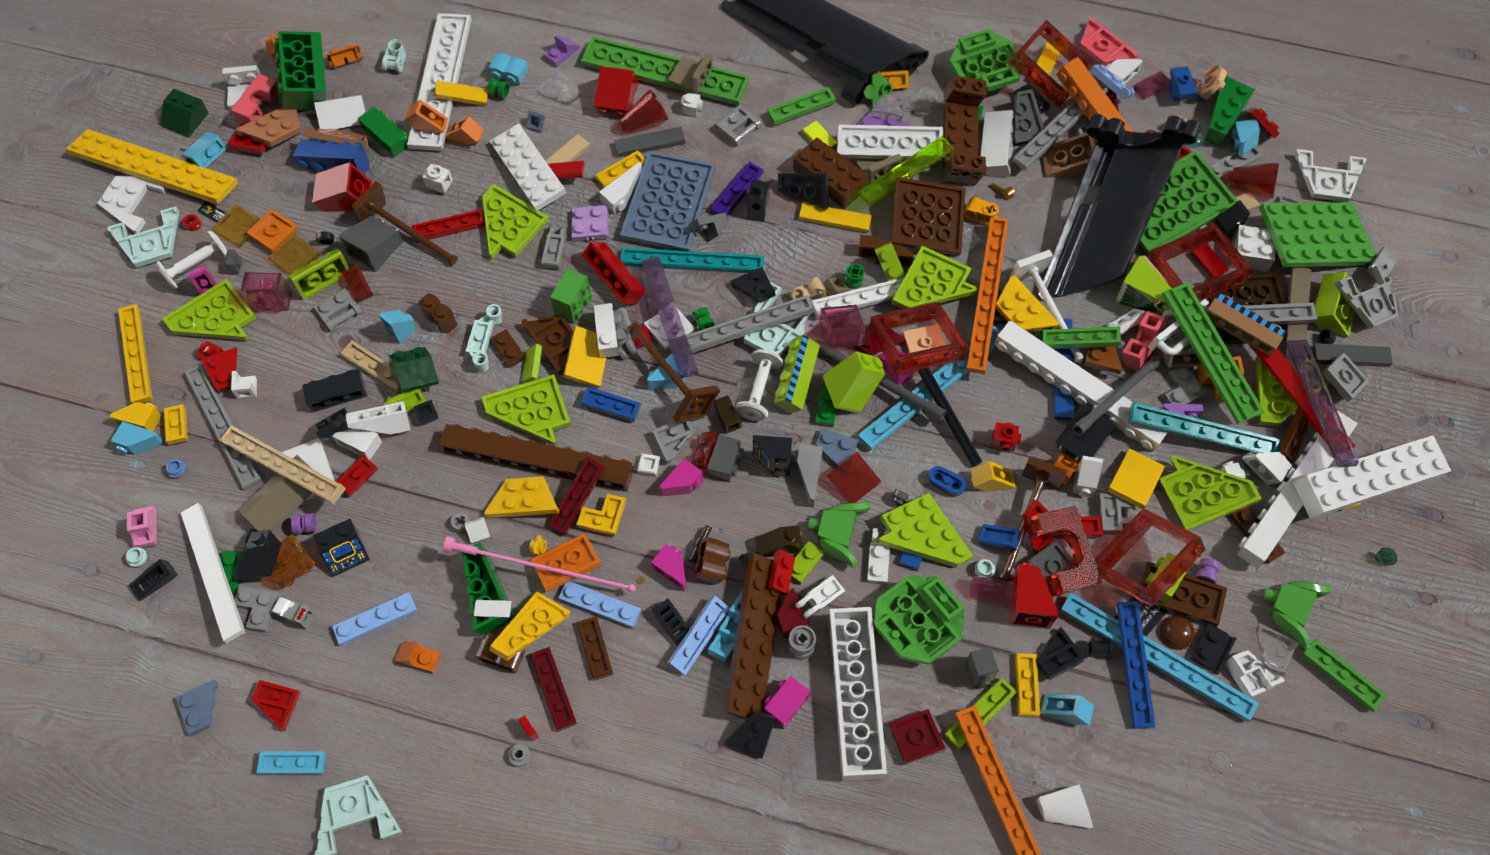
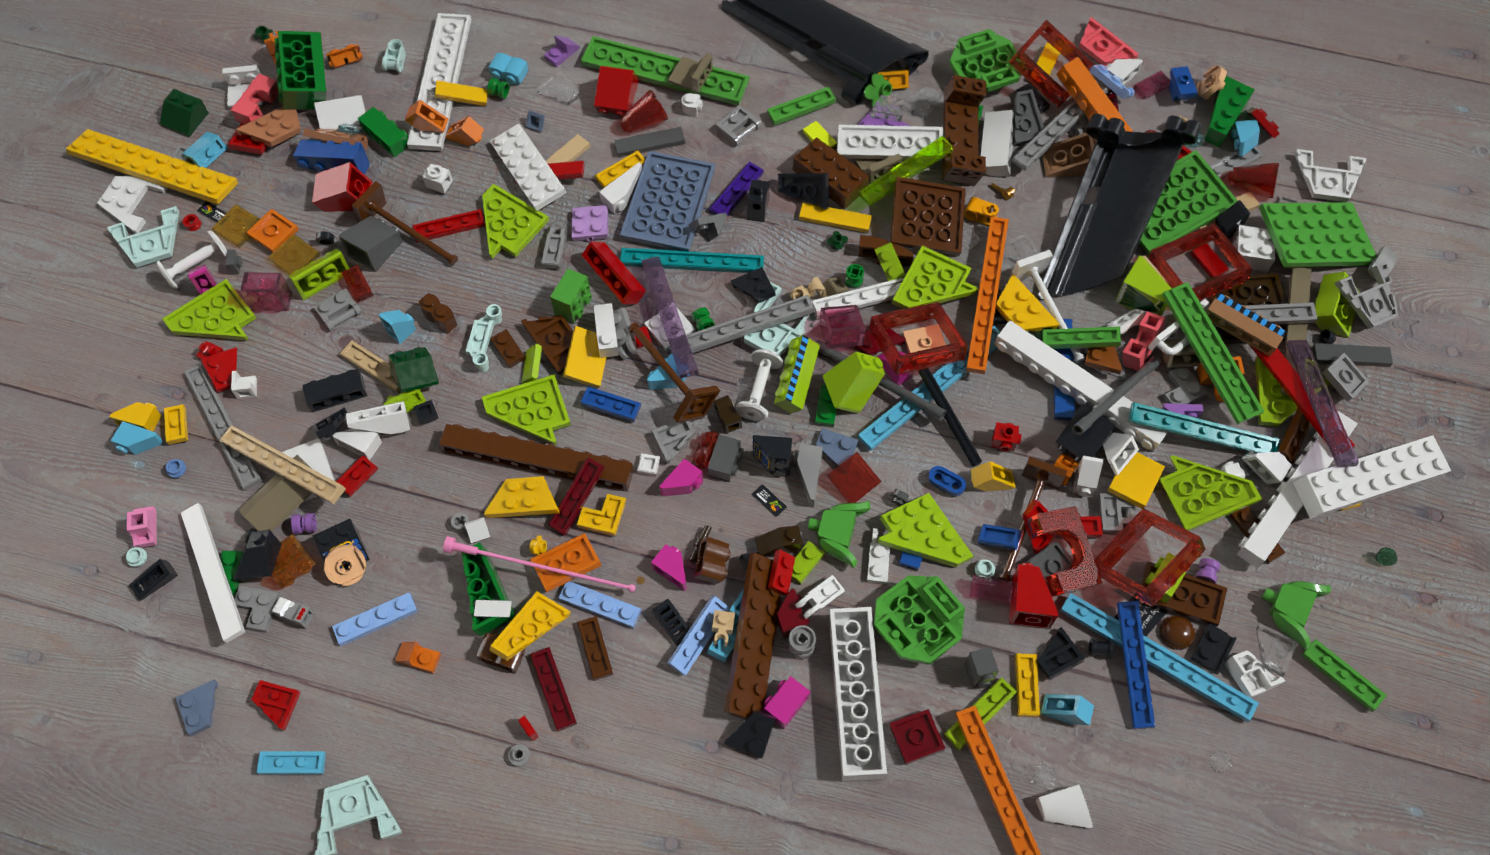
(135, 354): yellow plate -> none
(262, 33): none -> dark green plate
(349, 129): none -> clear light blue tile
(349, 554): none -> light nougat plate
(723, 625): none -> tan plate
(769, 500): none -> black sticker
(837, 245): none -> dark green plate
(1120, 450): none -> white slope

